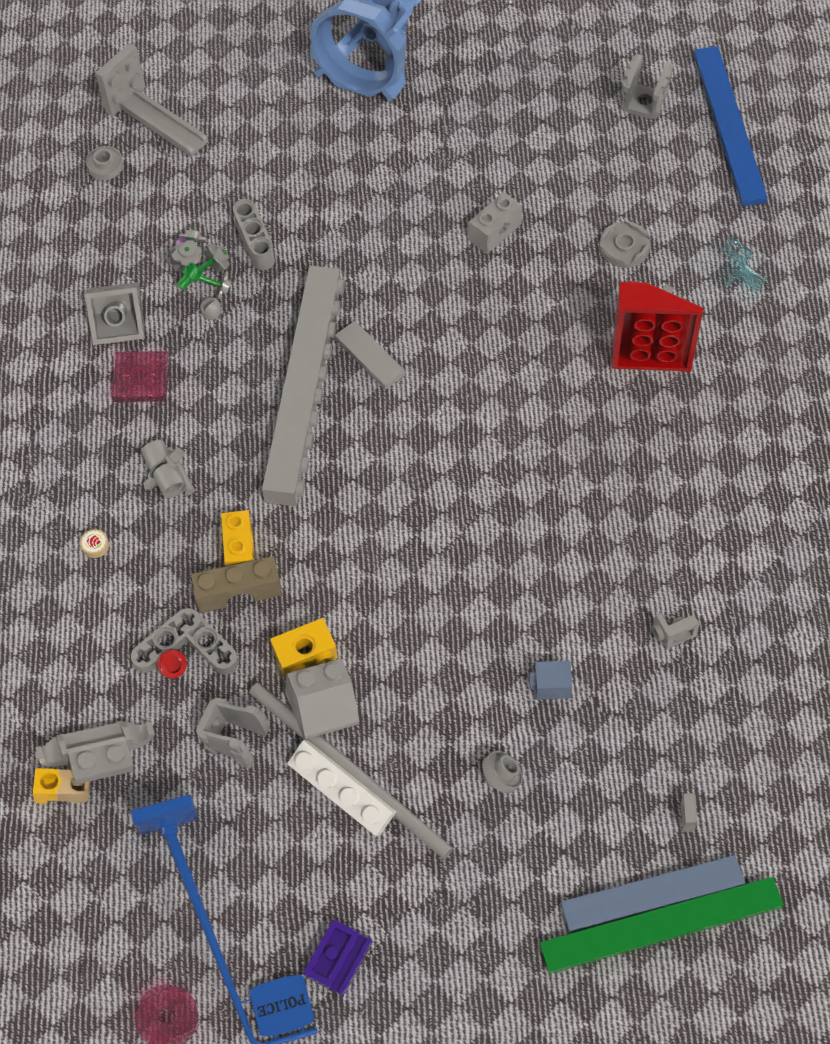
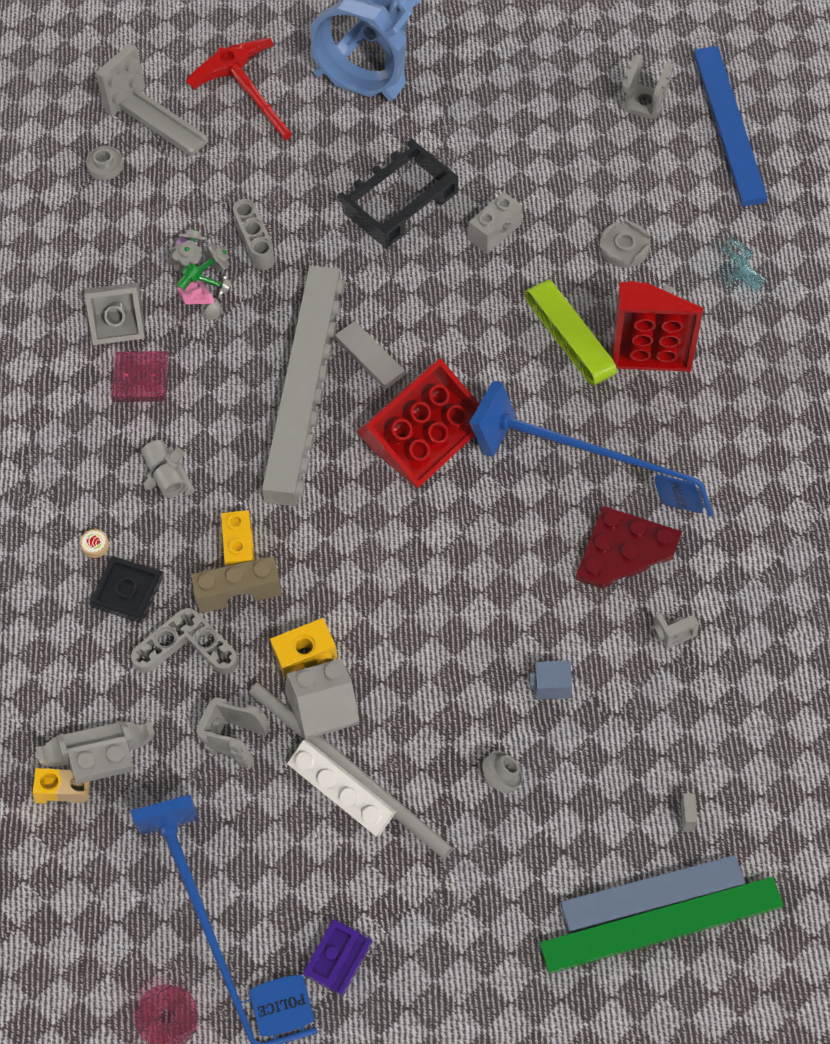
(126, 589): none -> black tile
(171, 664): red tile -> none
(196, 294): none -> bright pink tile
(230, 62): none -> red piece
(394, 228): none -> black hinge
(422, 424): none -> red slope
(497, 416): none -> blue piece
(570, 332): none -> lime beam
(624, 547): none -> dark red plate

